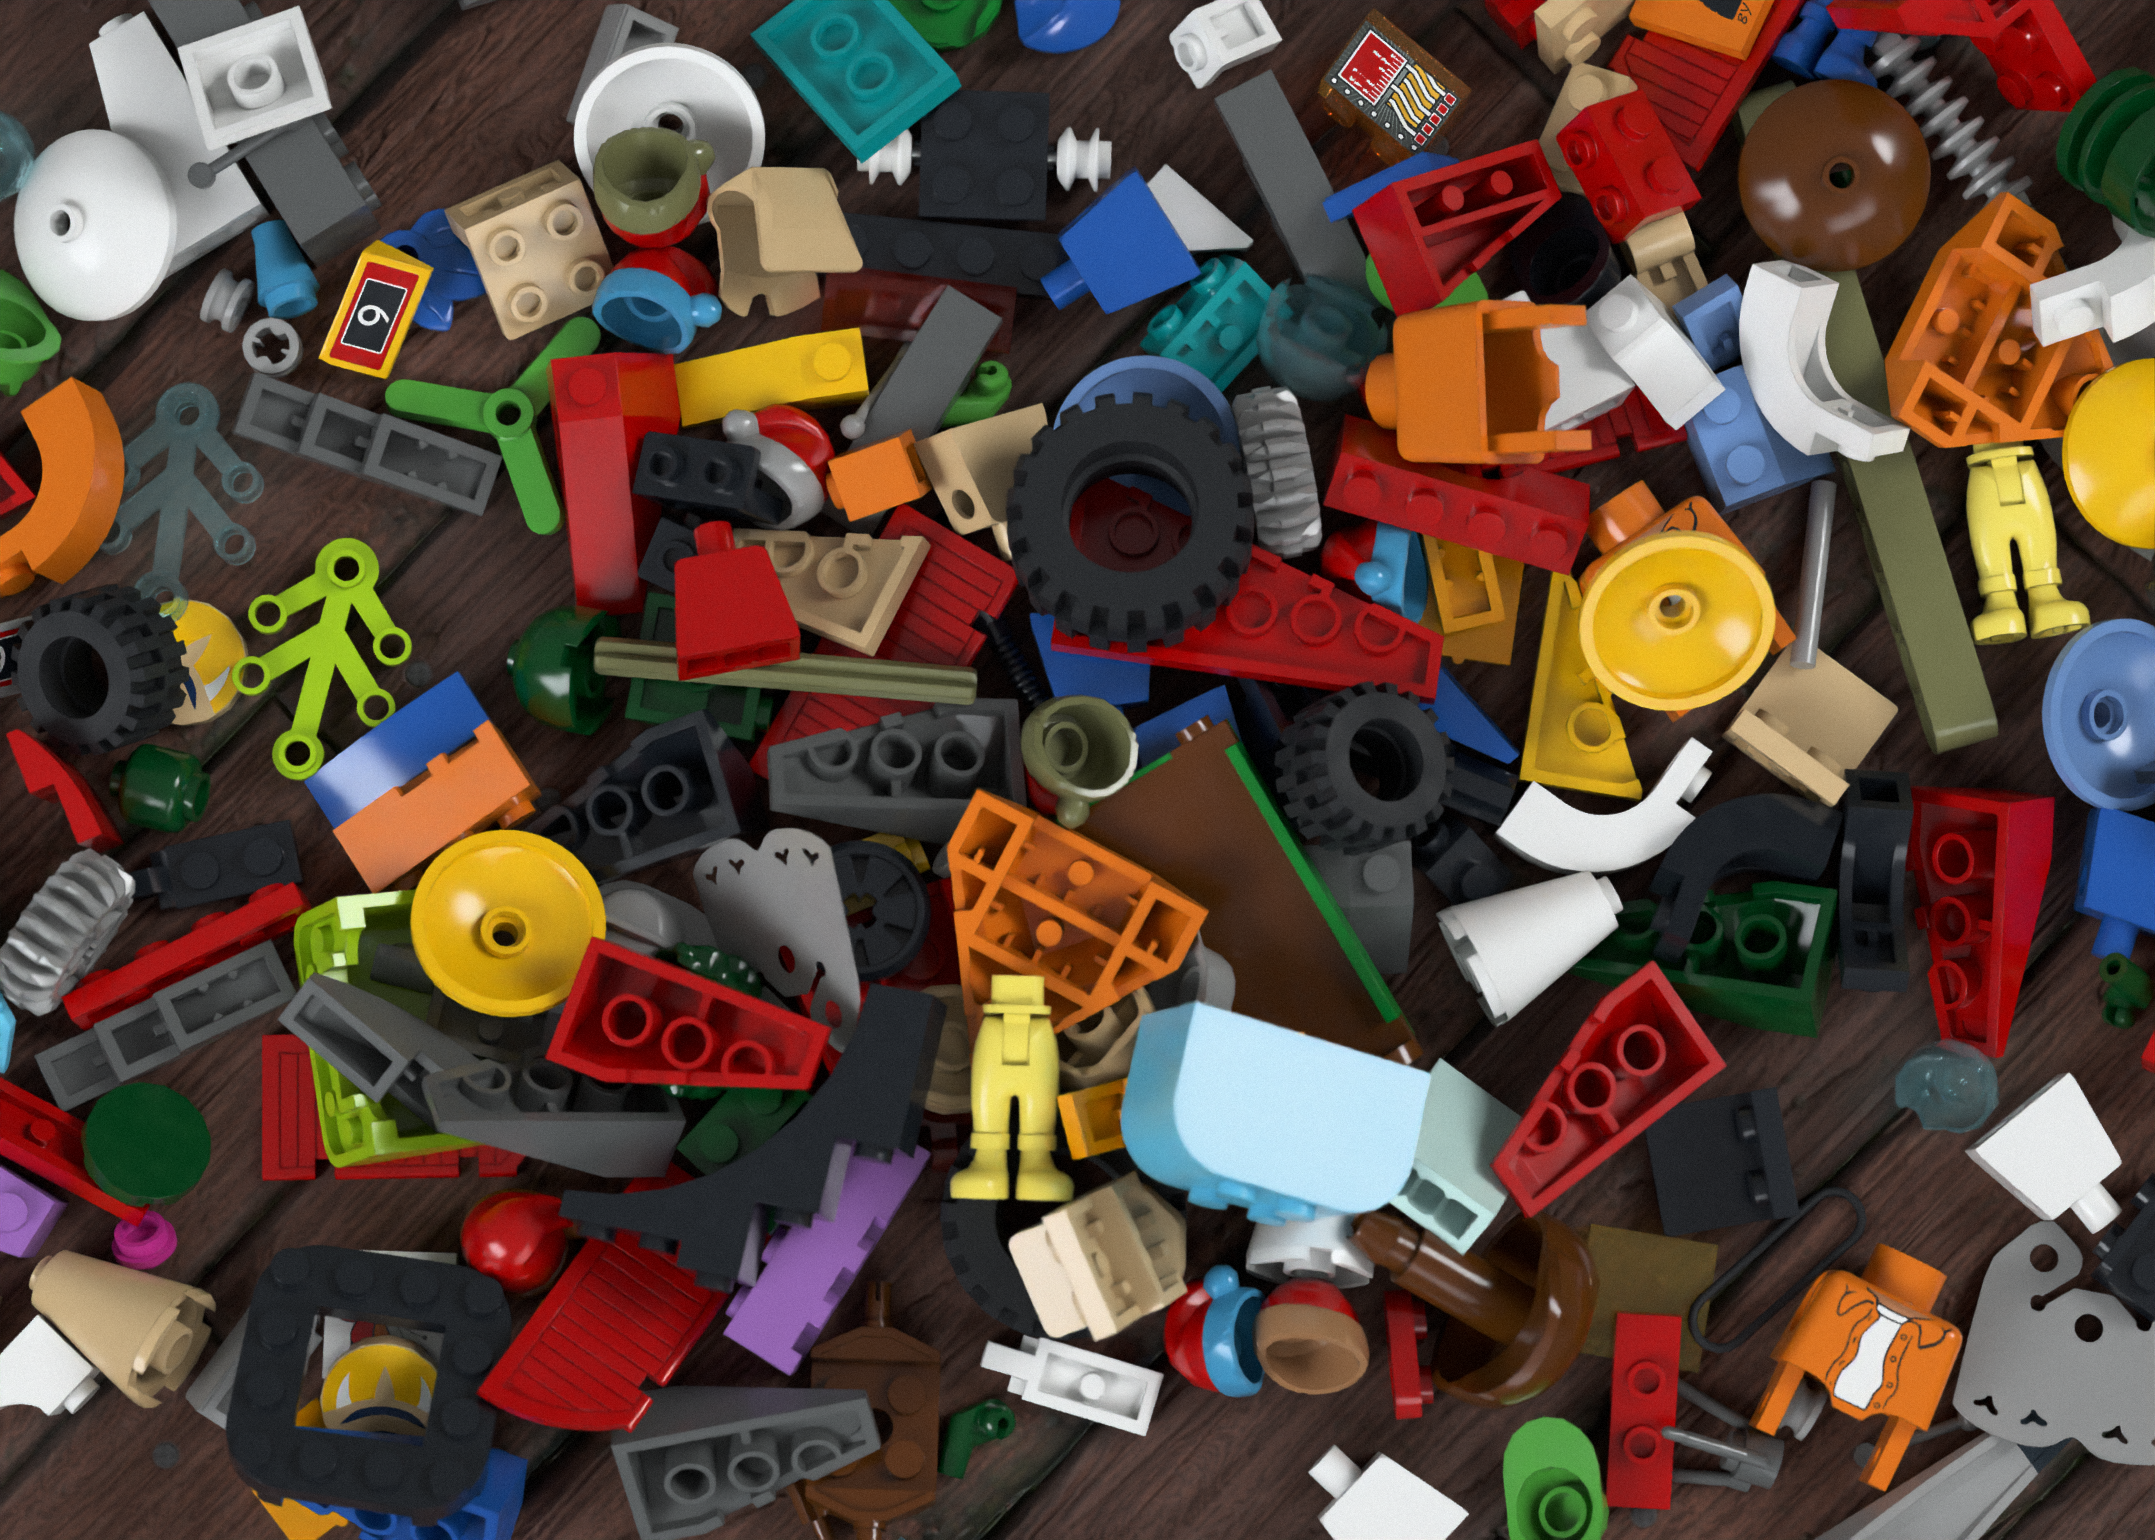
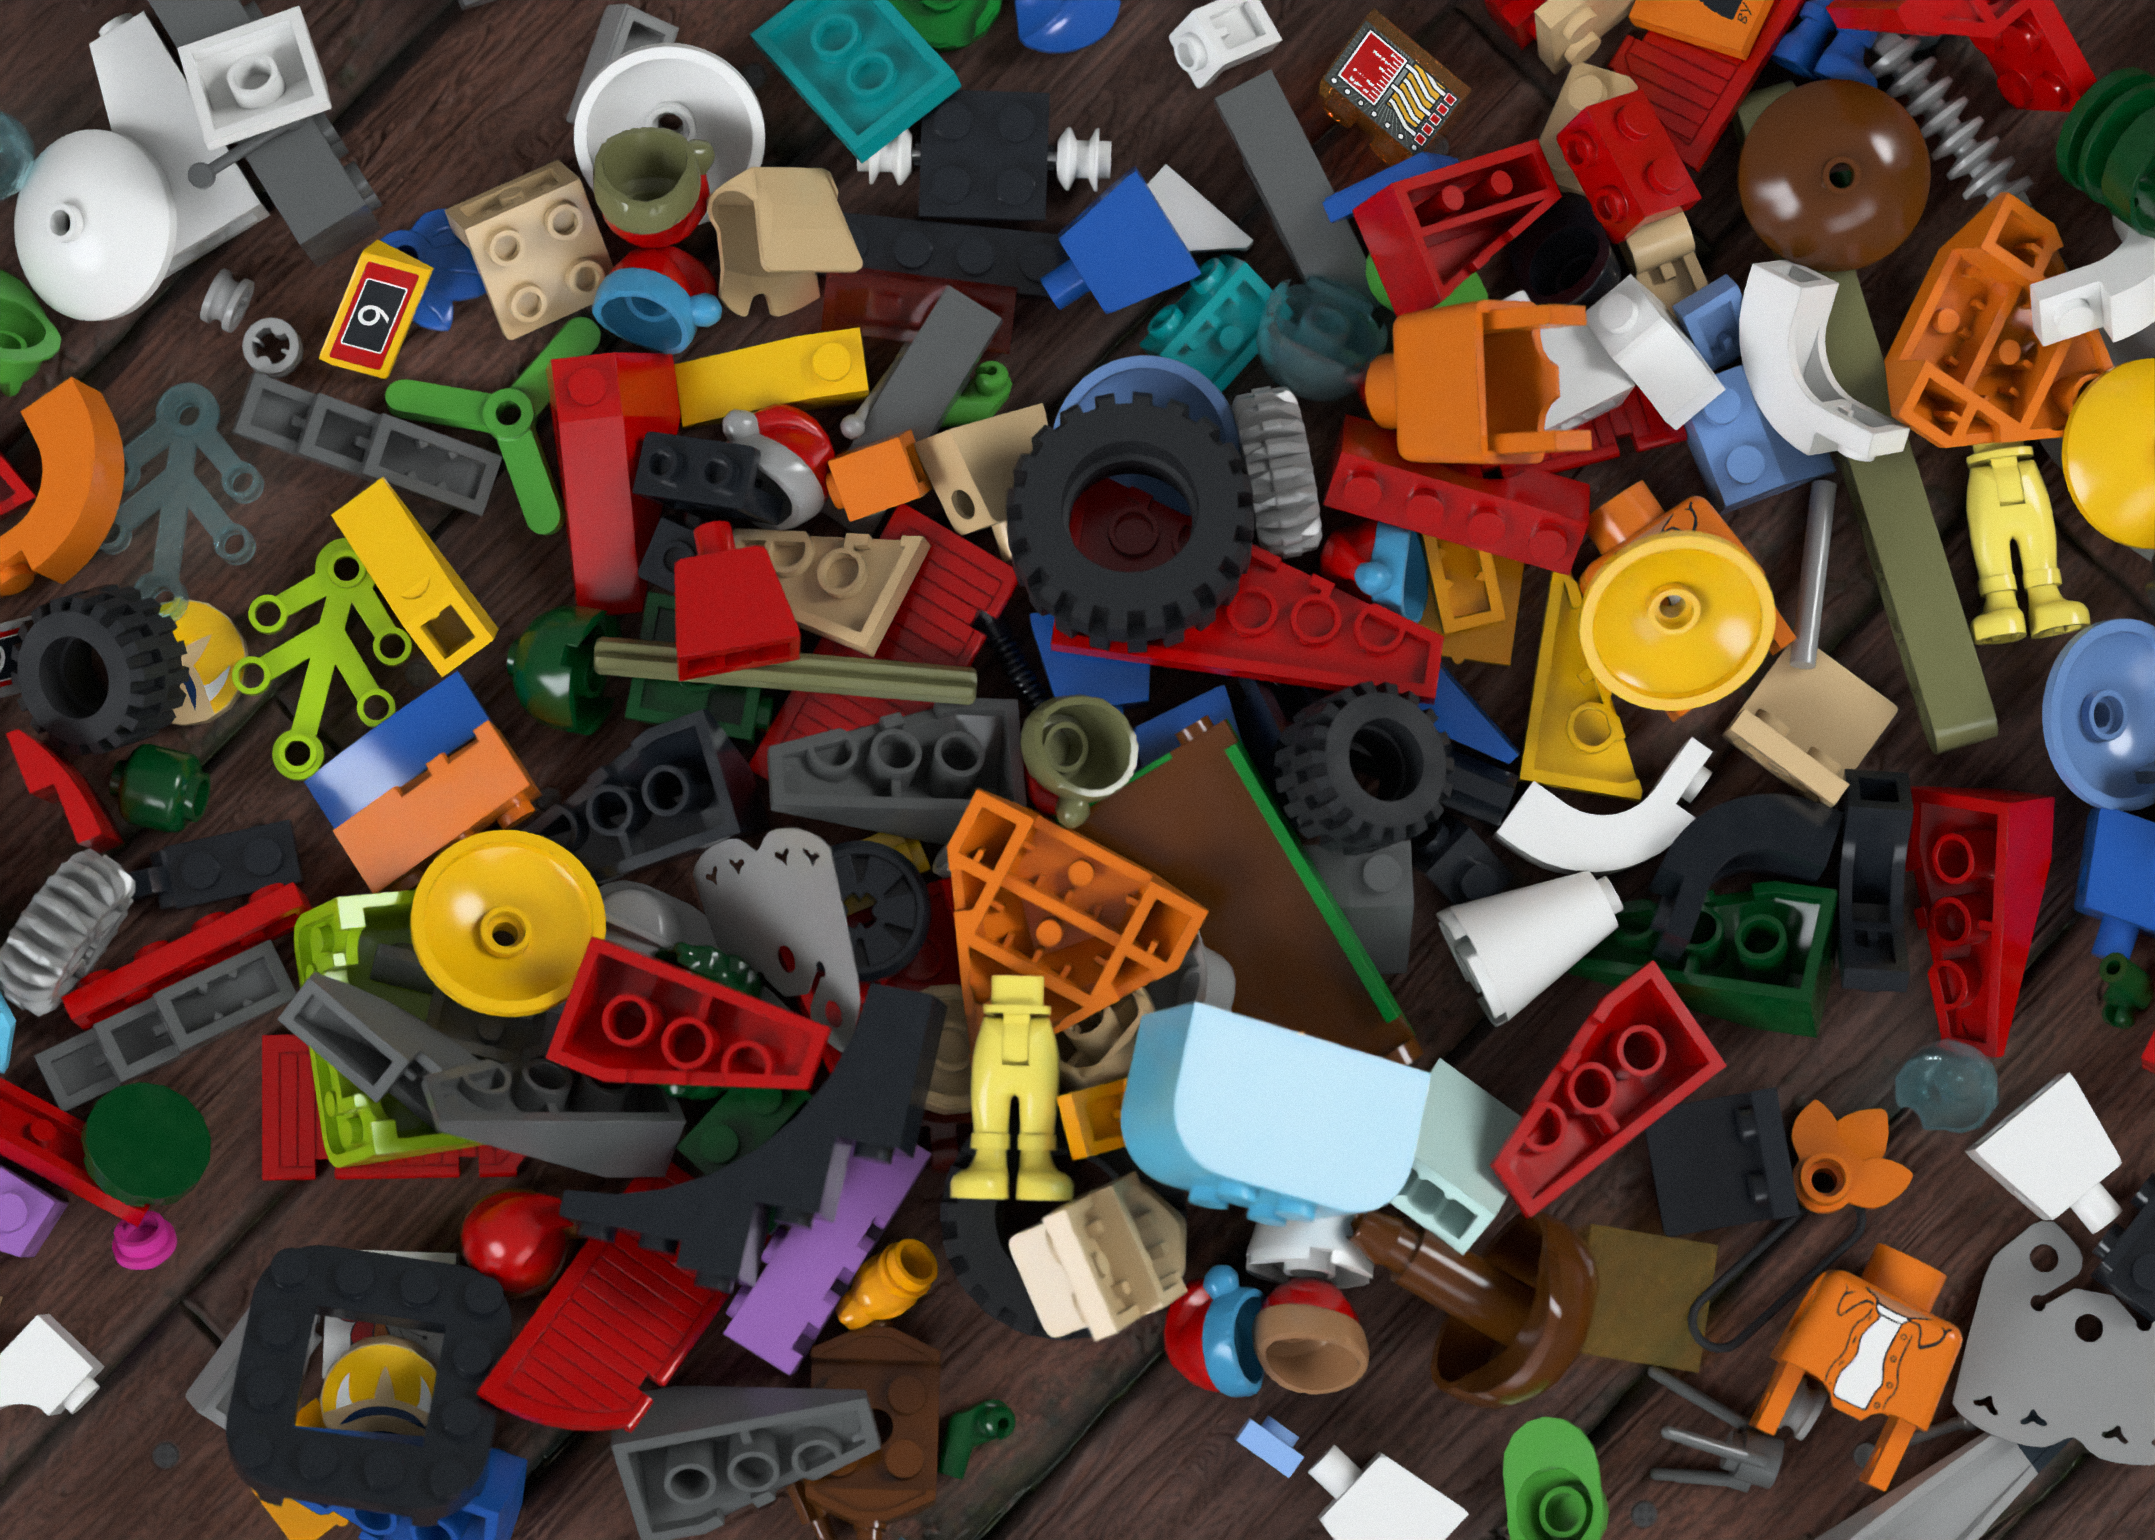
(125, 1321): tan cone -> none
(282, 274): dark azure cone -> none
(415, 577): none -> yellow slope
(888, 1284): none -> light orange animal
(1078, 1381): white hinge -> none
(1271, 1443): none -> light blue plate
(1403, 1326): red plate -> none
(1640, 1406): red plate -> none
(1850, 1154): none -> orange plate

